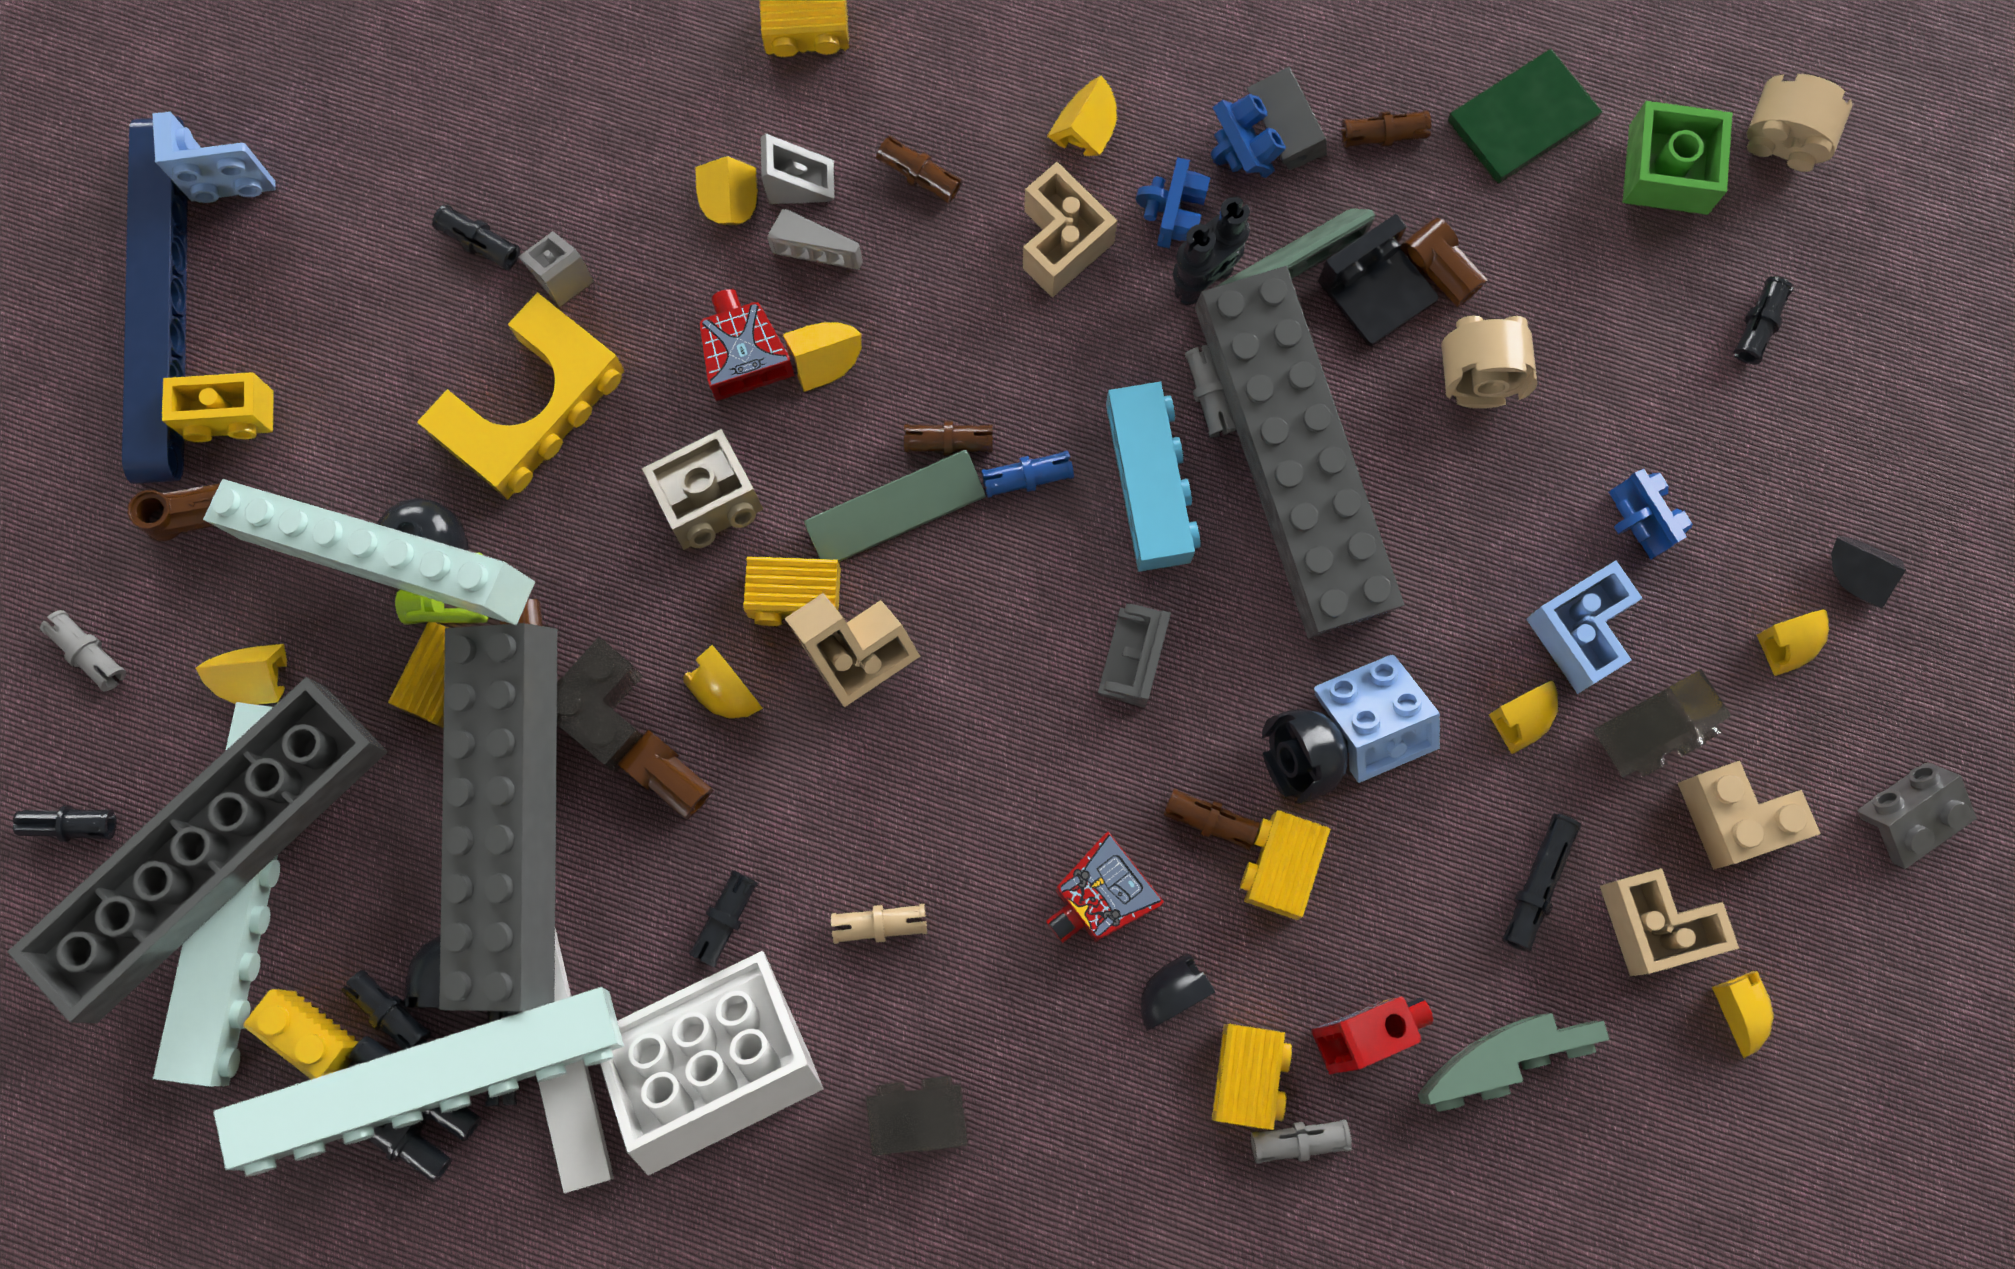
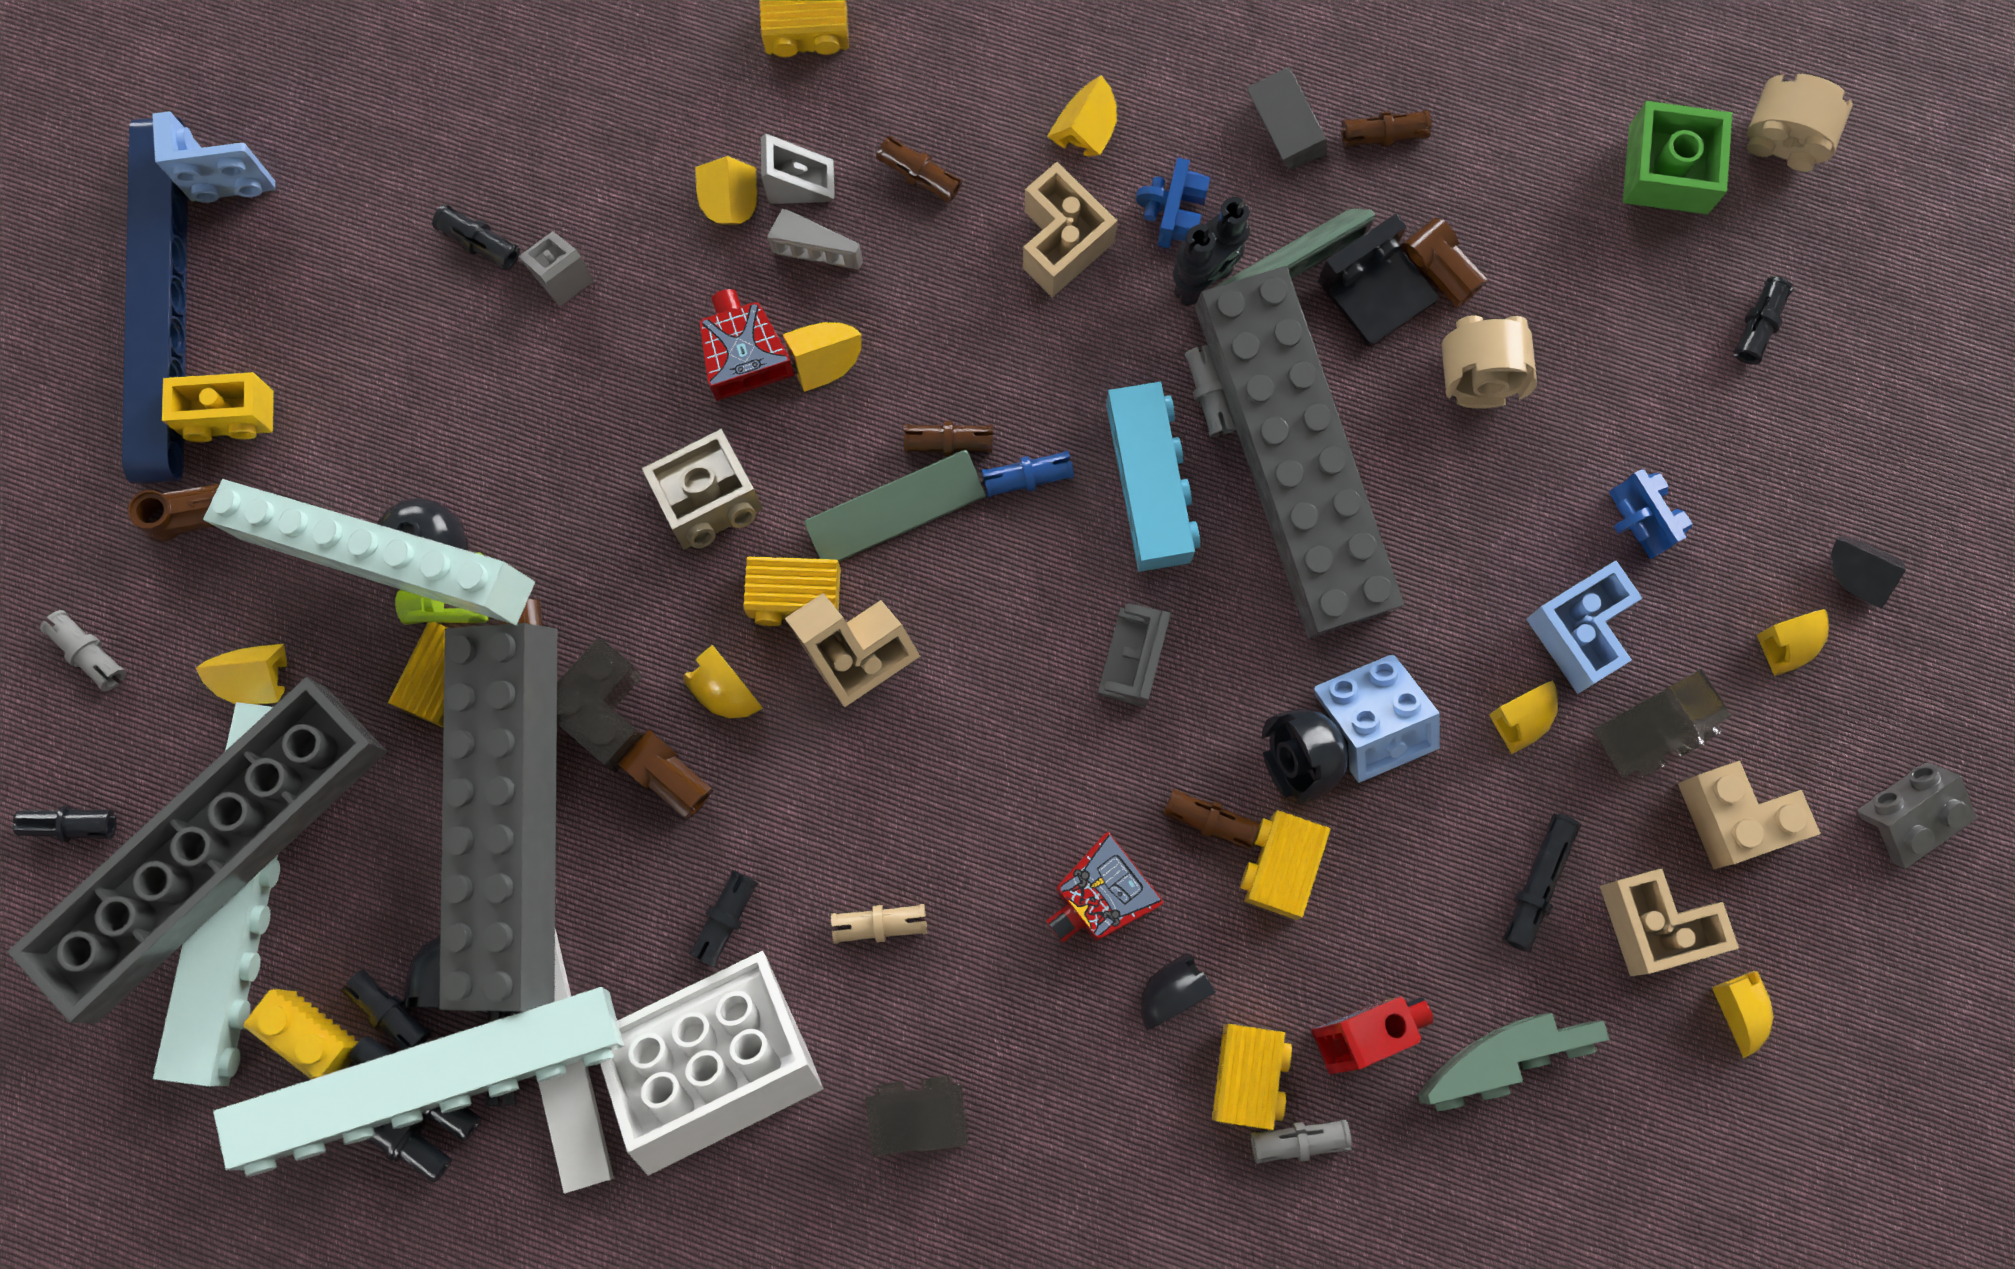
(510, 453): yellow arch -> none
(1238, 140): blue hips -> none
(1524, 115): dark green tile -> none

